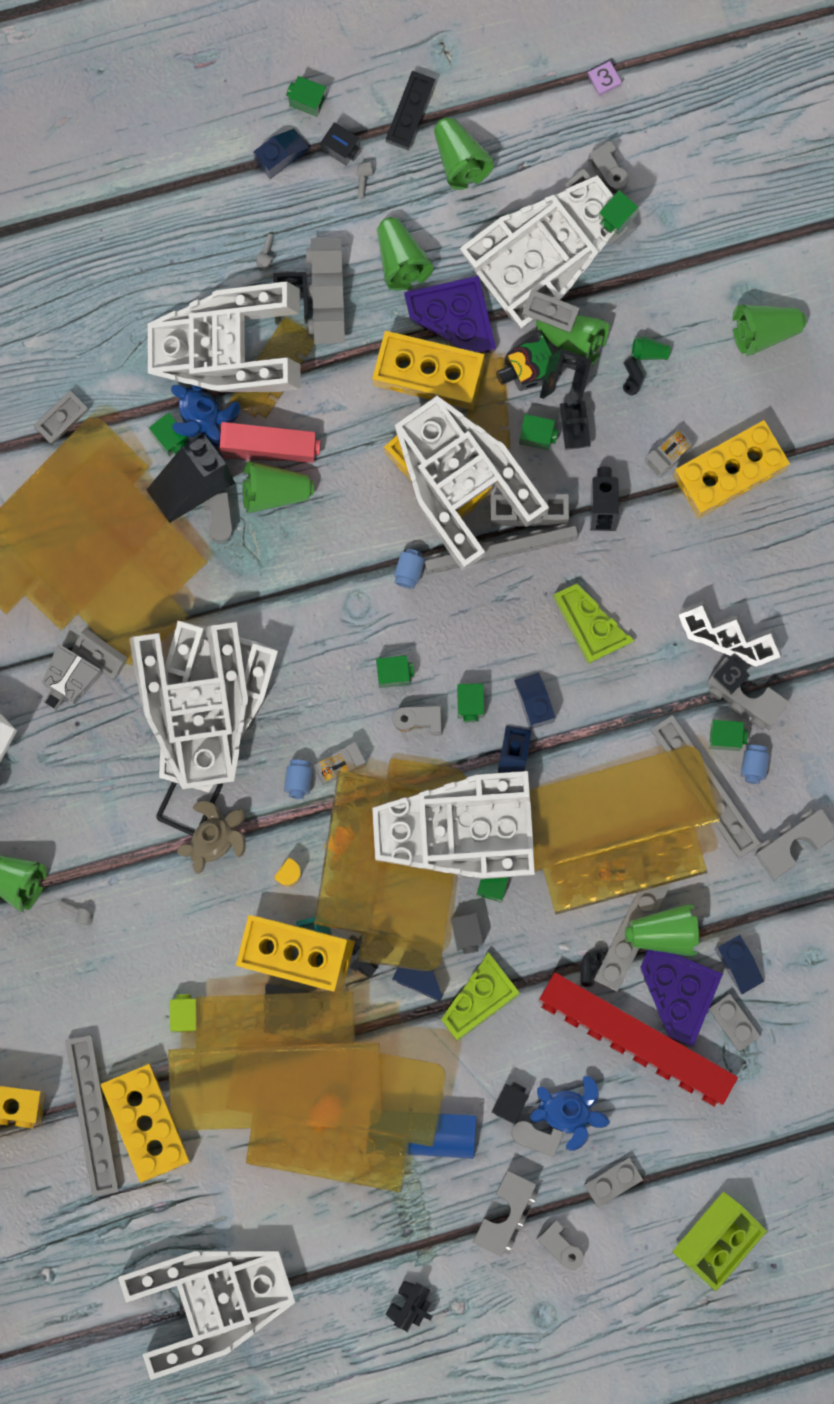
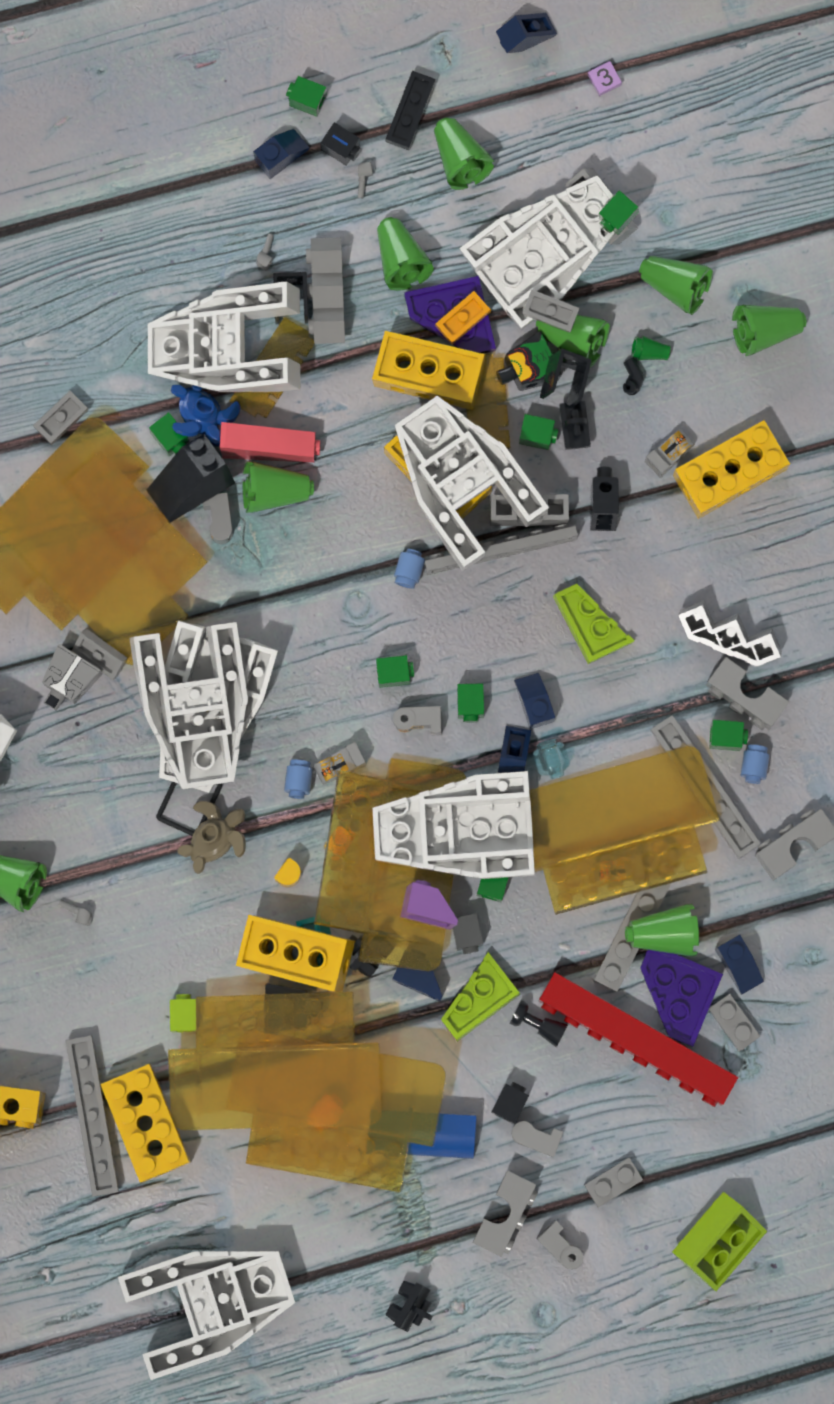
(427, 906): none -> medium lavender slope
(463, 317): none -> light orange plate
(525, 32): none -> dark blue slope
(547, 1028): none -> black piece
(551, 758): none -> clear light blue head
(571, 1112): blue animal -> none
(589, 965): black arm -> none
(607, 168): light grey leg -> none
(677, 281): none -> bright green cone
(731, 676): black tile -> none

